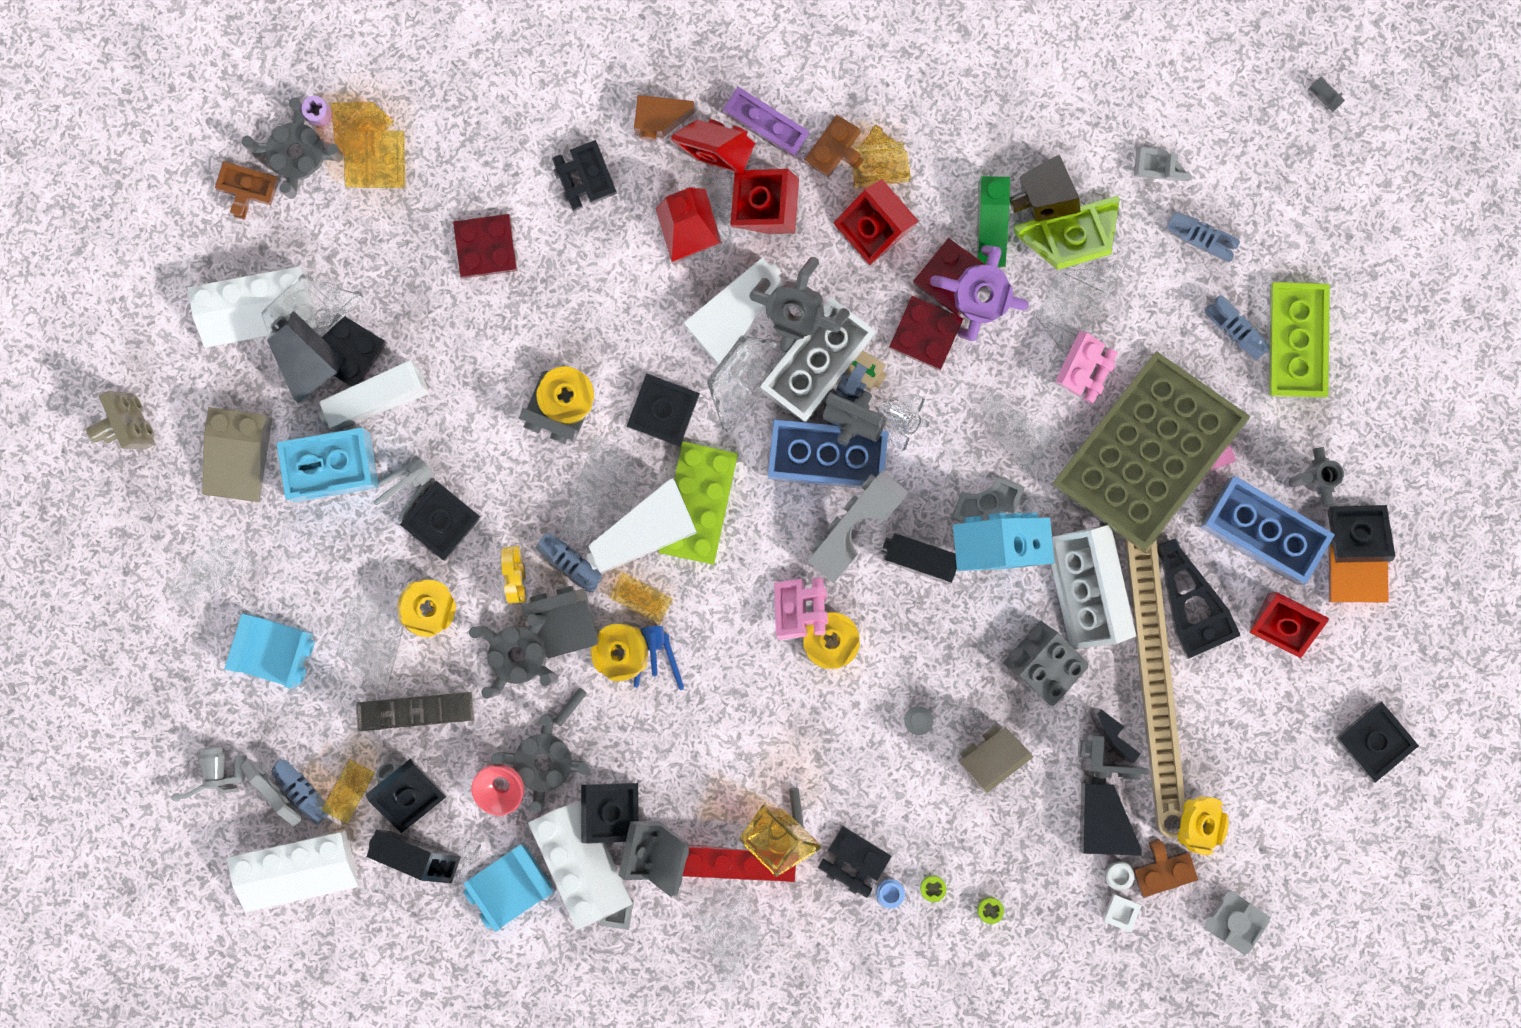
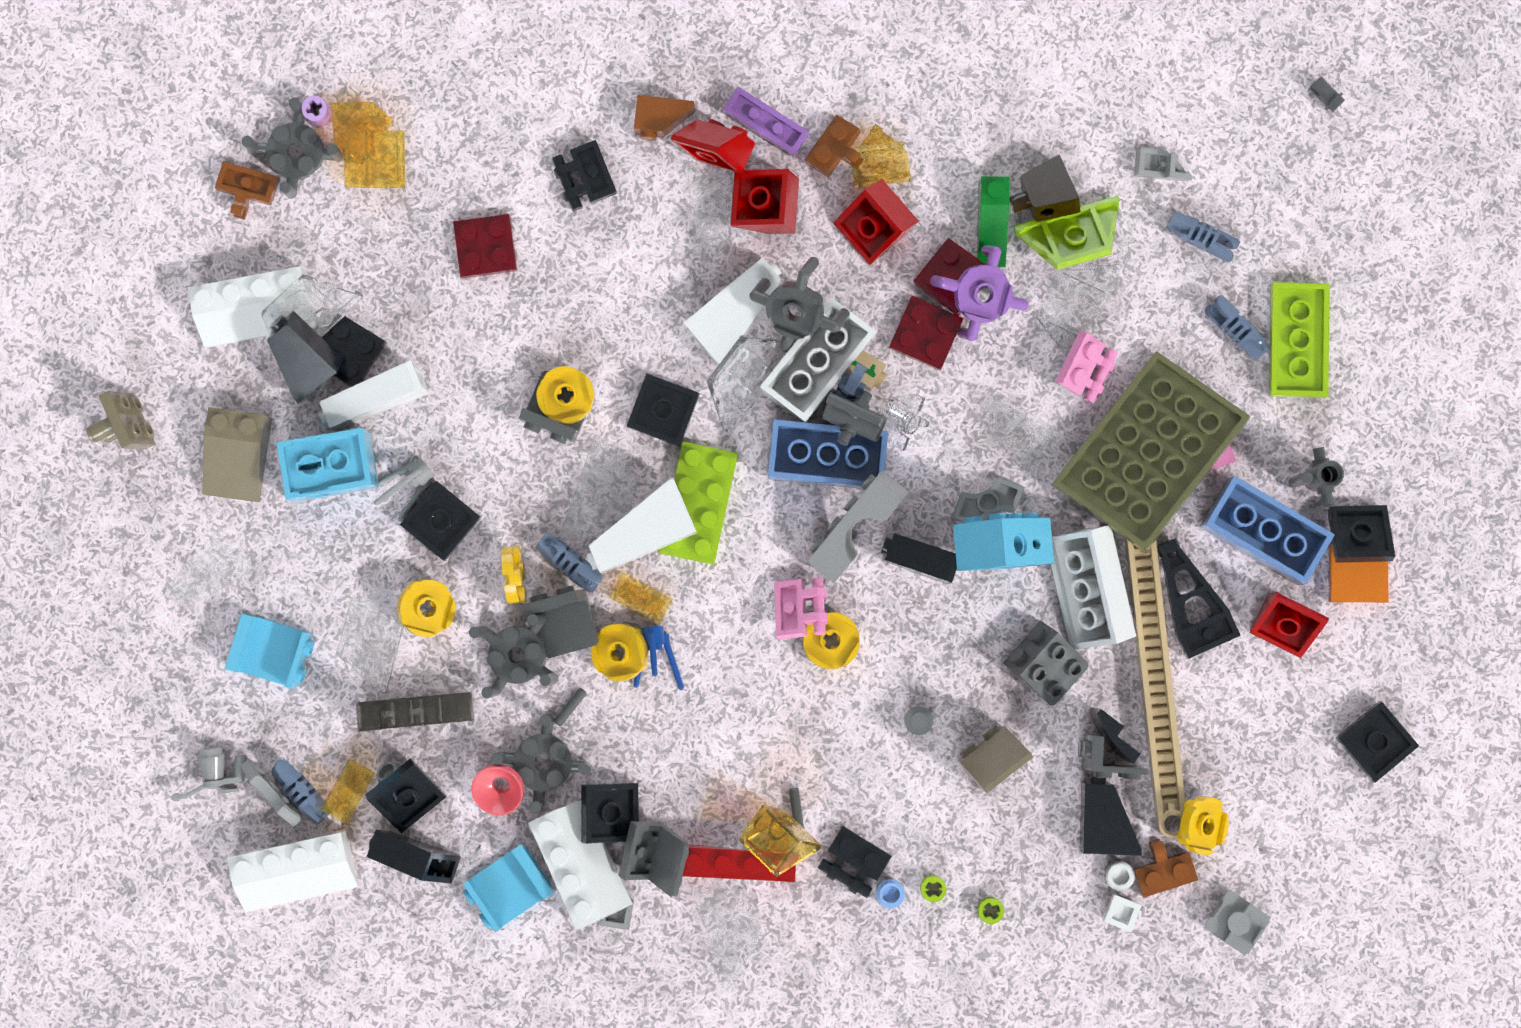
(687, 223): red slope -> none

